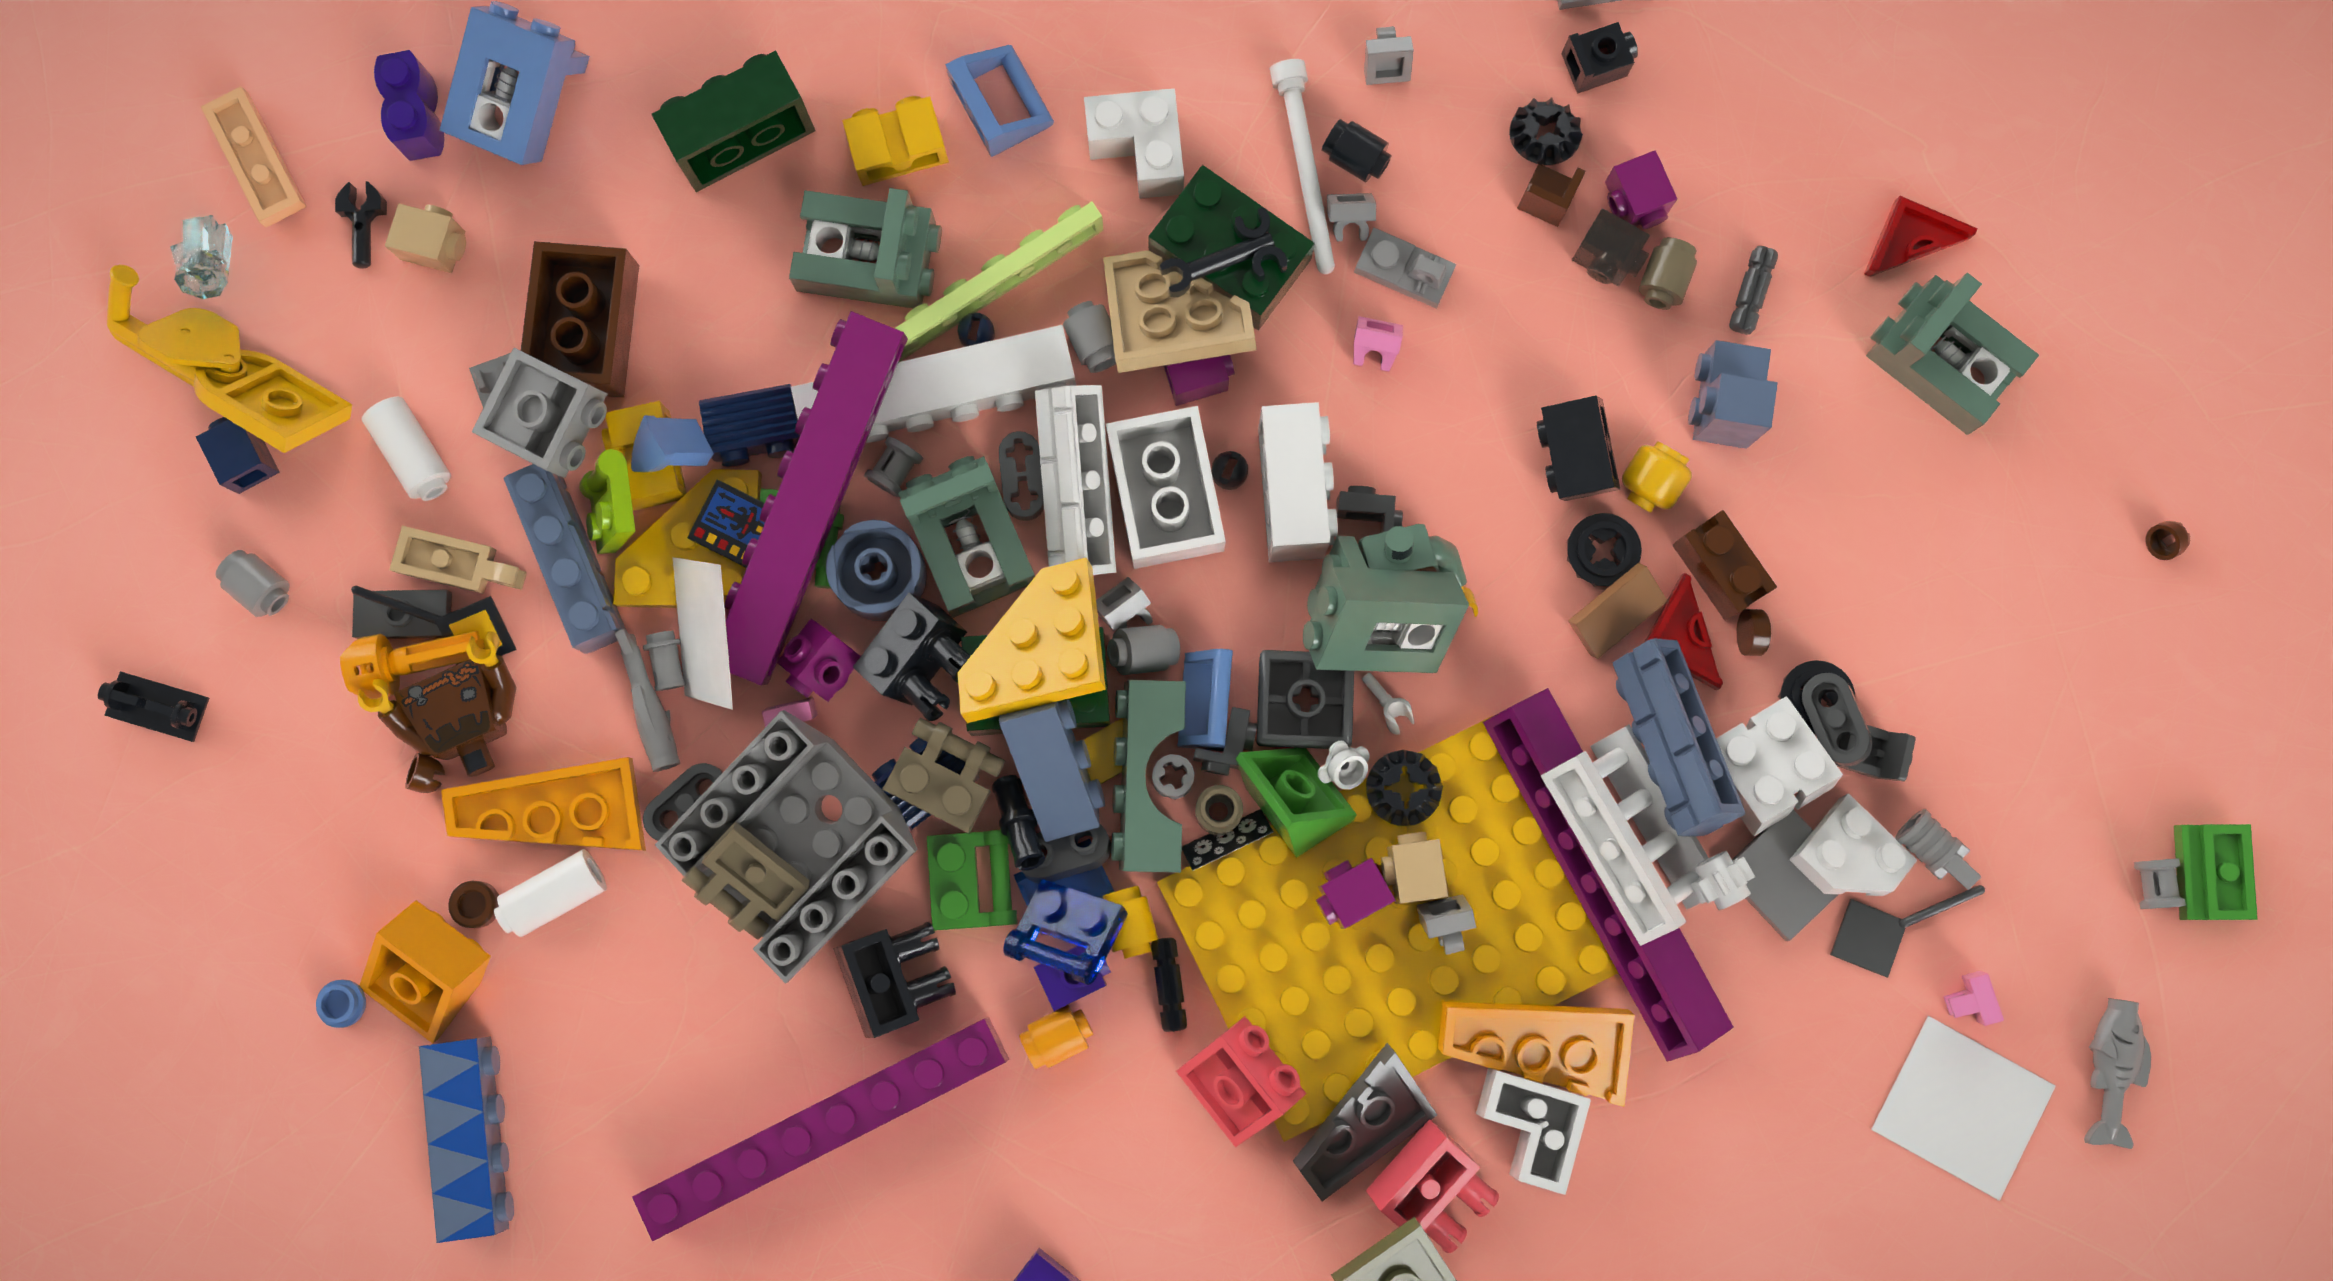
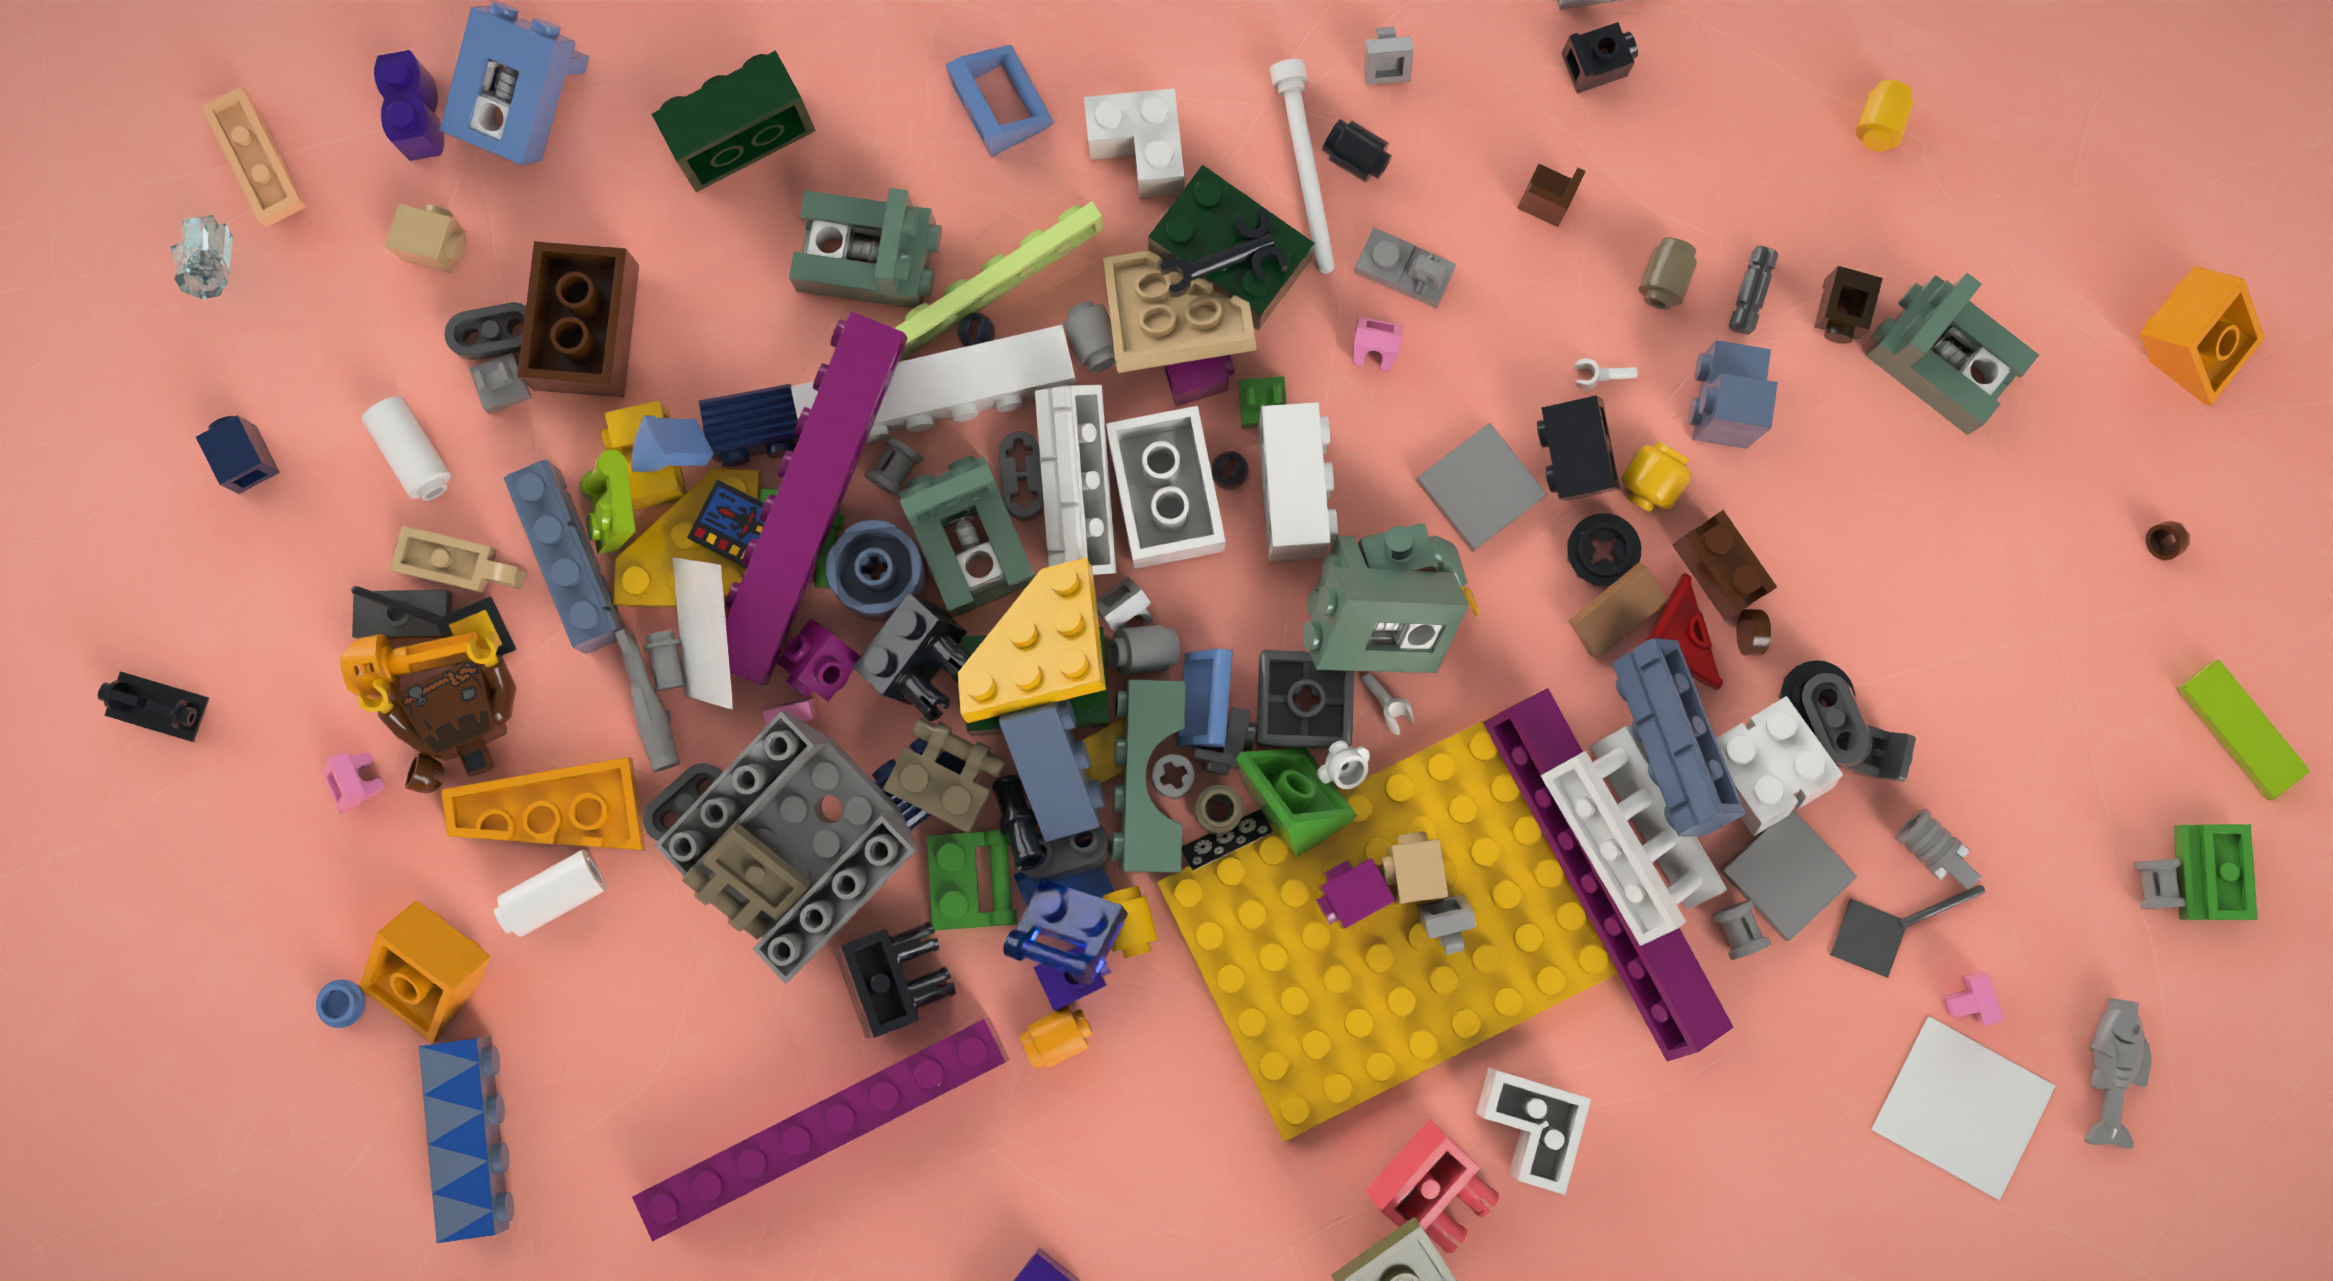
(236, 383): yellow plate -> none
(253, 583): light grey brick -> none
(344, 781): none -> bright pink tile
(361, 219): black bar -> none
(473, 904): reddish brown tile -> none
(494, 330): none -> dark grey plate
(541, 414): light grey plate -> none
(895, 141): yellow brick -> none
(1169, 984): black axle -> none
(1242, 1081): coral plate -> none
(1258, 393): none -> bright green tile
(1351, 209): light grey tile -> none
(1365, 505): dark grey bracket -> none
(1365, 1125): dark grey wing -> none
(1388, 803): black gear -> none
(1481, 487): none -> light grey tile
(1552, 147): black gear -> none
(1559, 1045): light orange wing -> none
(1602, 374): none -> white hand
(1612, 249): clear smoke brick -> none
(1640, 191): magenta brick -> none
(1722, 880): white gear -> none
(1741, 929): none -> light grey bush
(1852, 853): white plate -> none
(1855, 293): none -> dark brown brick
(1885, 115): none -> yellow brick
(1914, 233): red tile -> none
(2204, 332): none -> light orange slope
(2243, 730): none -> lime tile

